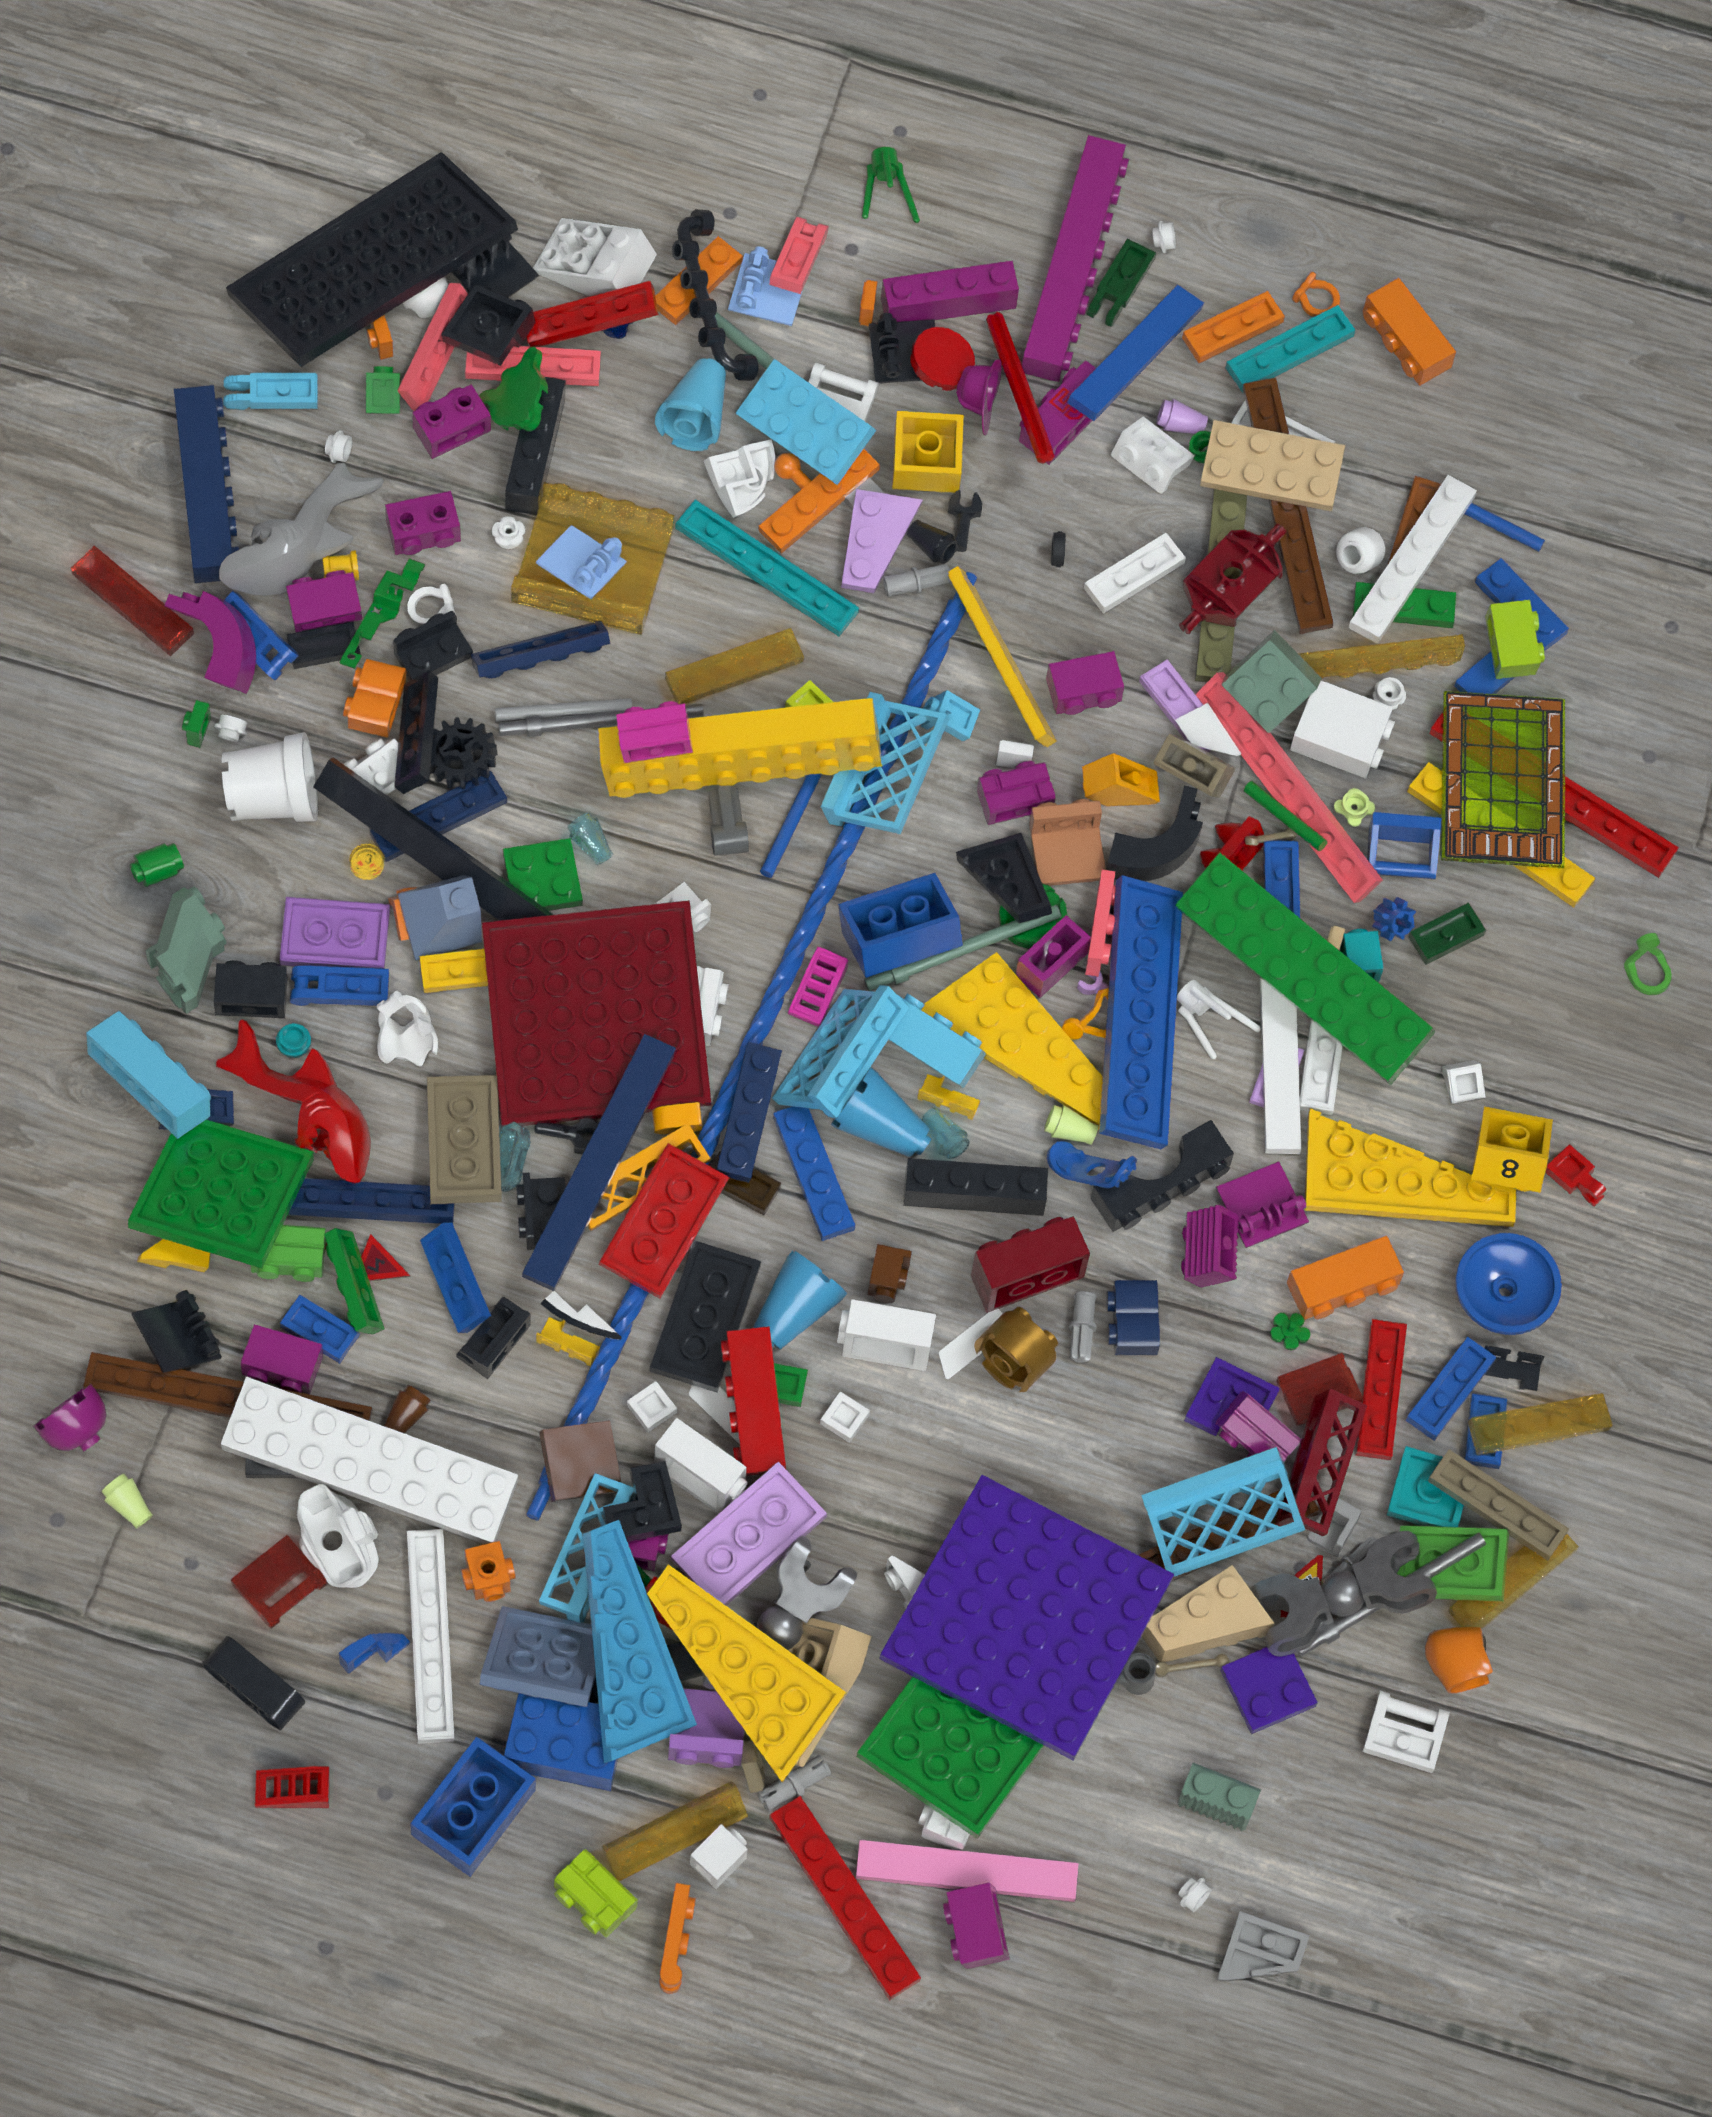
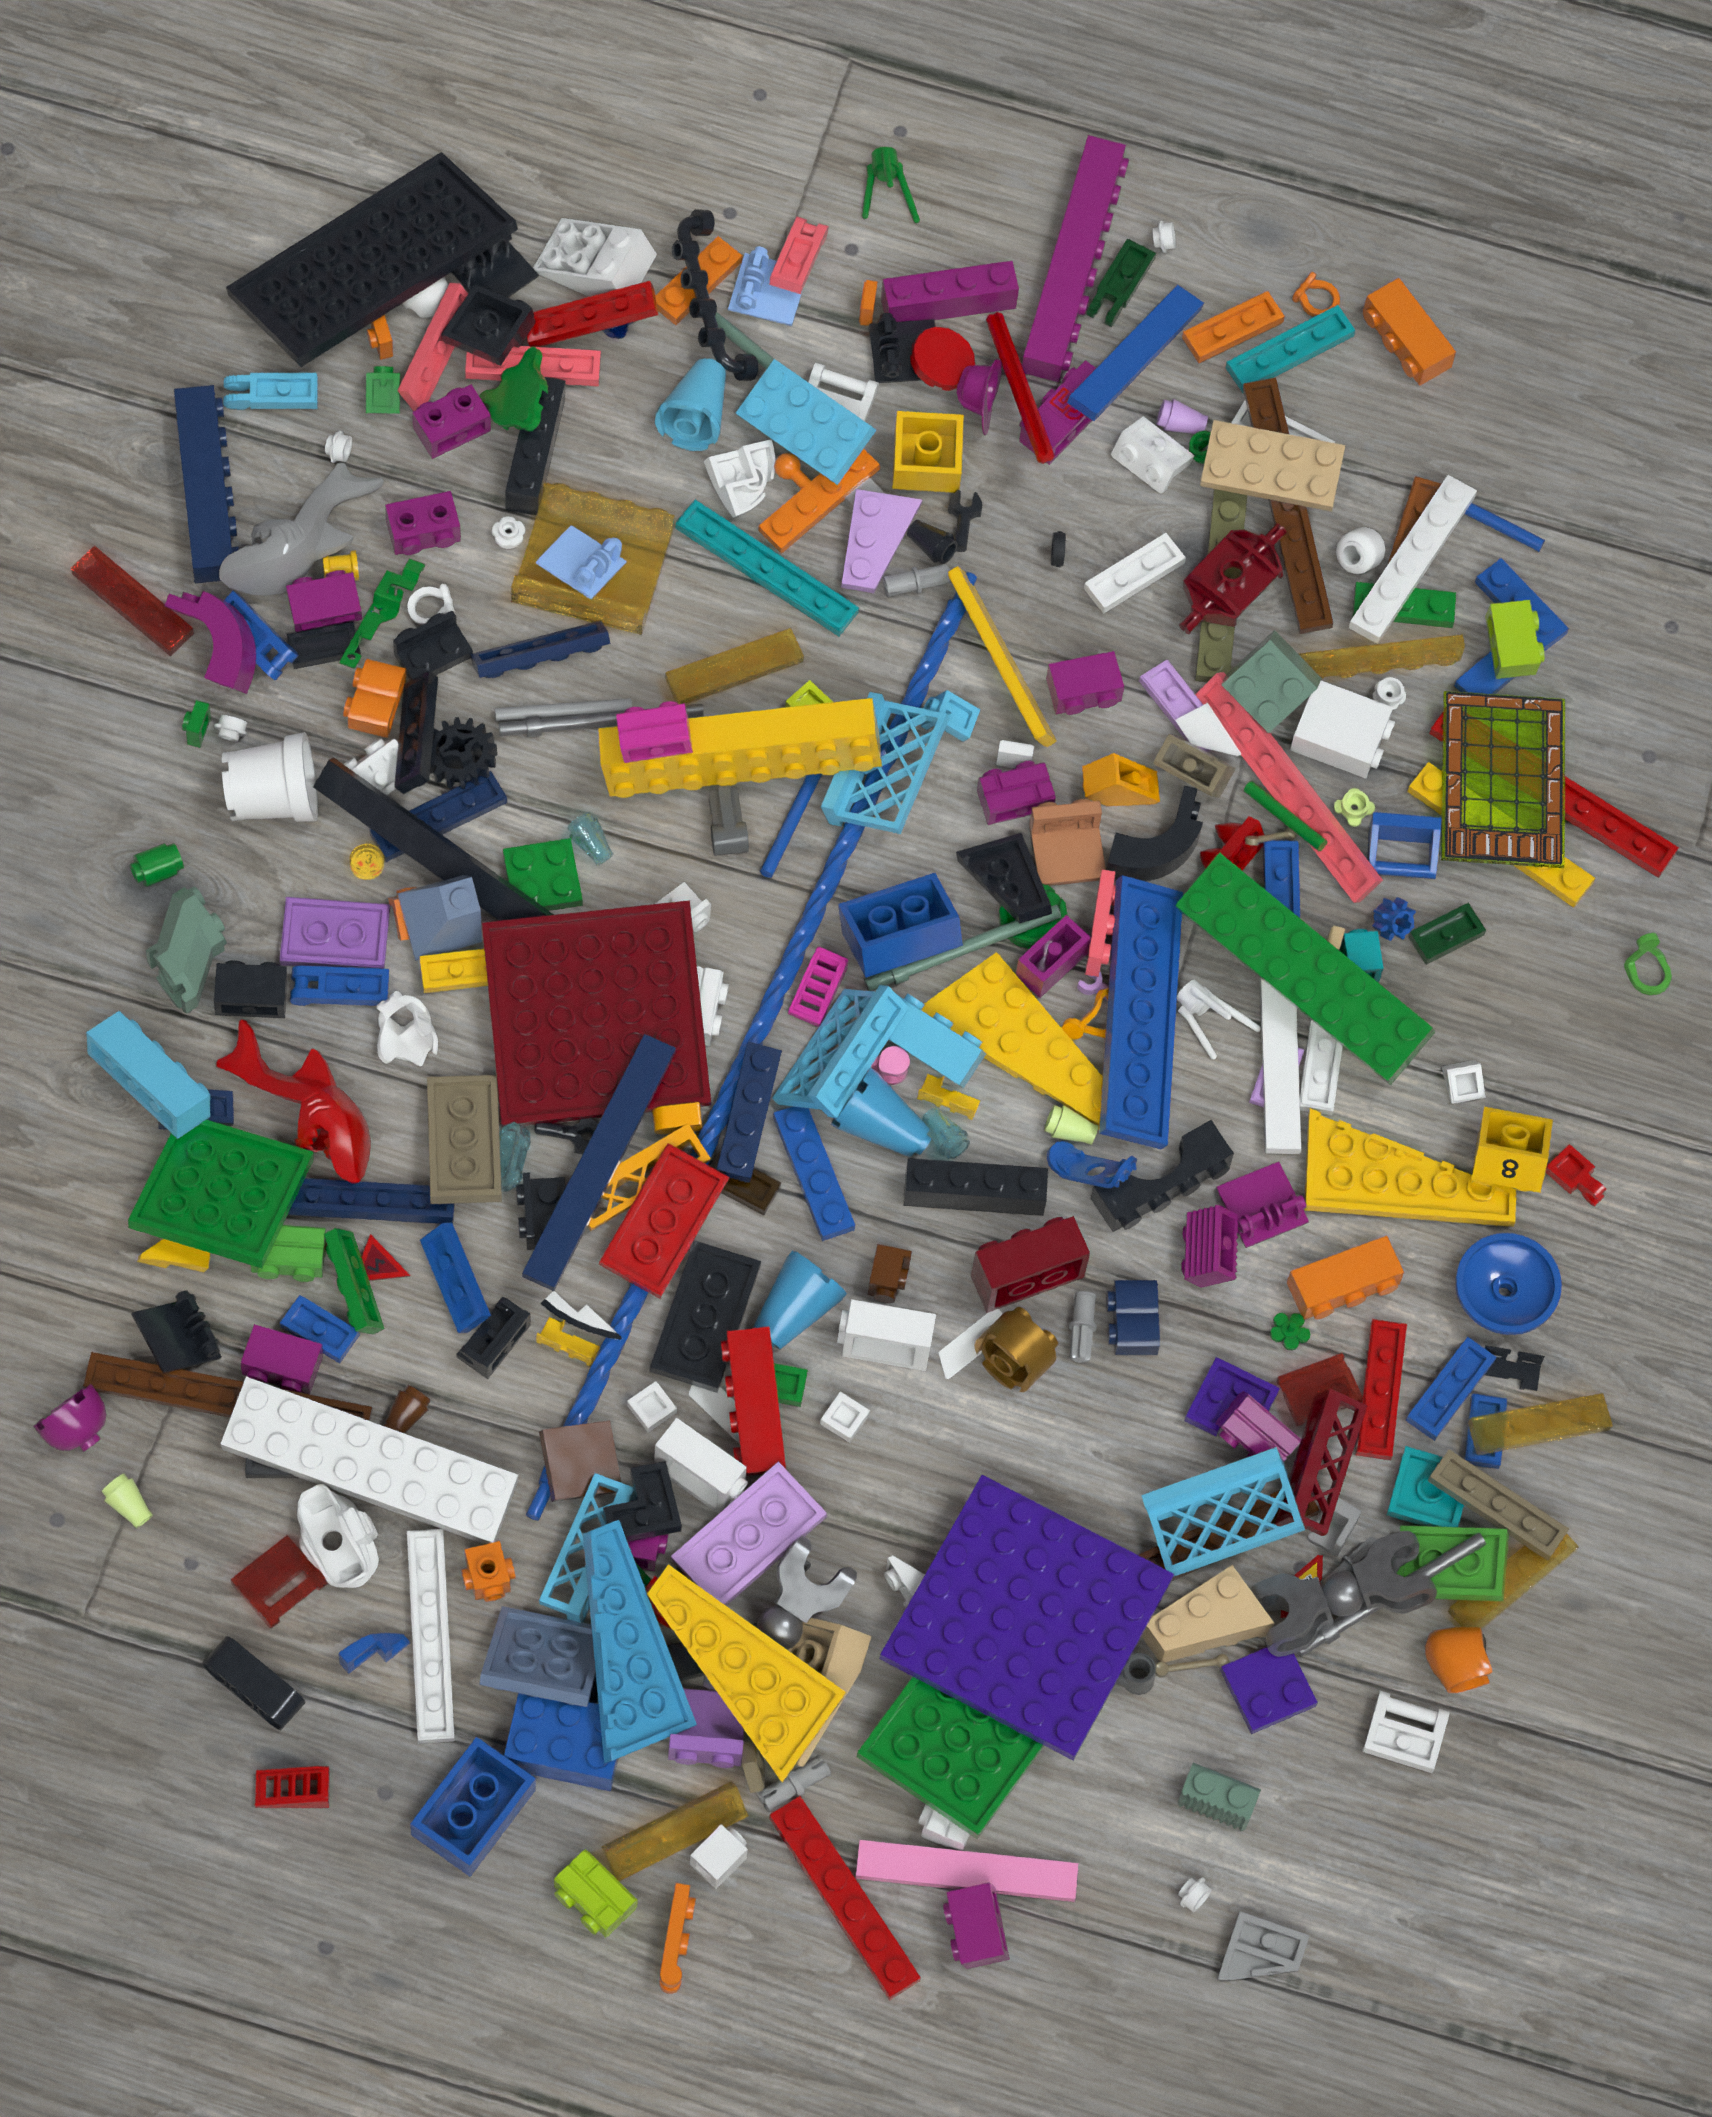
(293, 1040): teal plate -> none
(892, 1065): none -> bright pink leg

